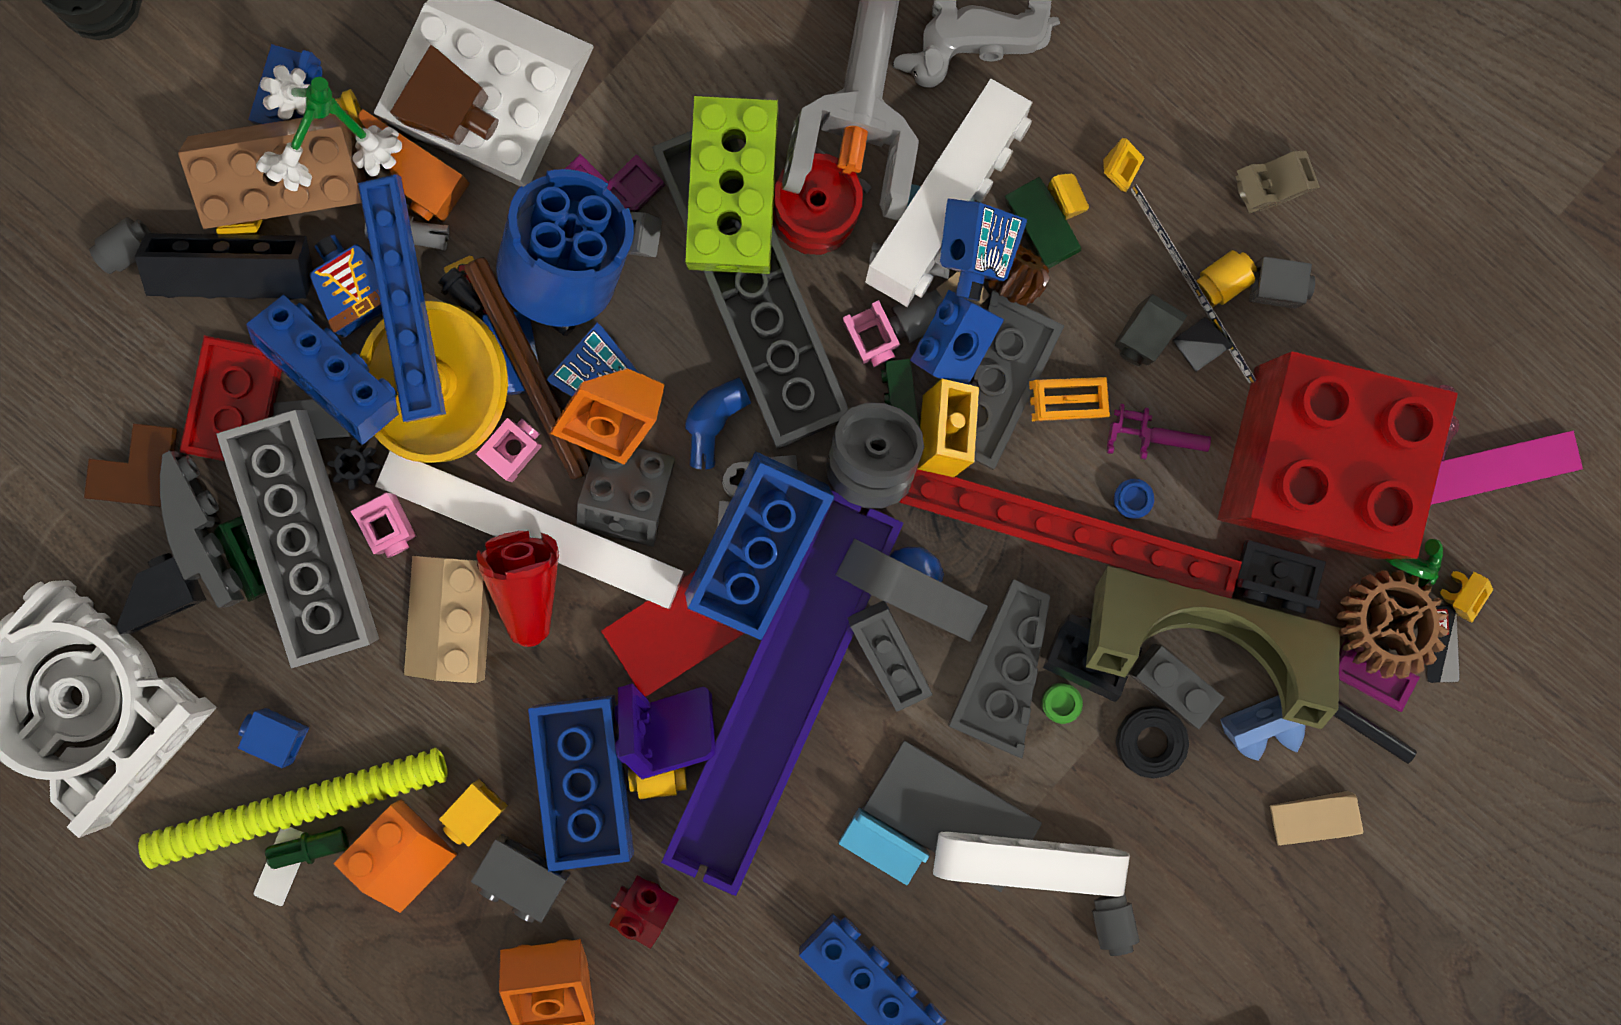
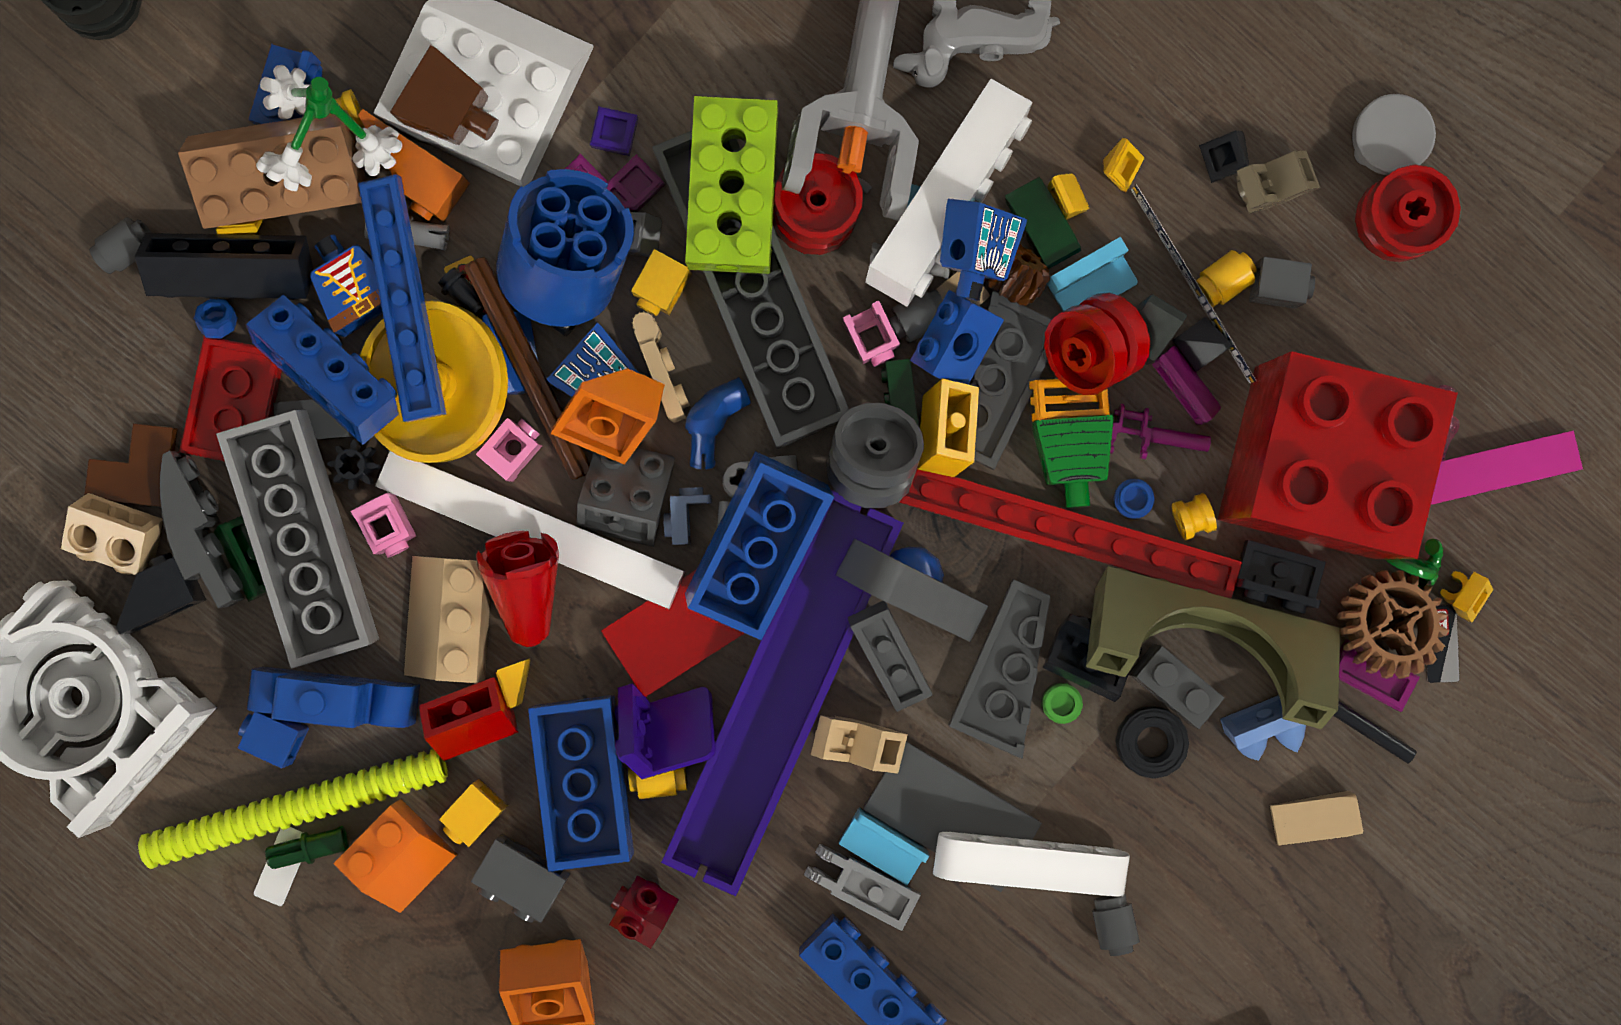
(112, 528): none -> tan brick
(215, 318): none -> blue tile
(332, 698): none -> blue brick
(467, 719): none -> red brick
(513, 682): none -> yellow slope
(614, 131): none -> dark purple tile
(659, 365): none -> tan hinge
(660, 284): none -> yellow brick
(678, 521): none -> sand blue bracket
(859, 743): none -> tan brick
(866, 888): none -> light grey hinge
(1074, 453): none -> green torso
(1094, 274): none -> medium azure panel
(1097, 343): none -> red wheel
(1186, 386): none -> magenta slope
(1194, 516): none -> yellow wheel
(1225, 155): none -> black slope
(1393, 133): none -> light grey tile
(1408, 213): none -> red wheel

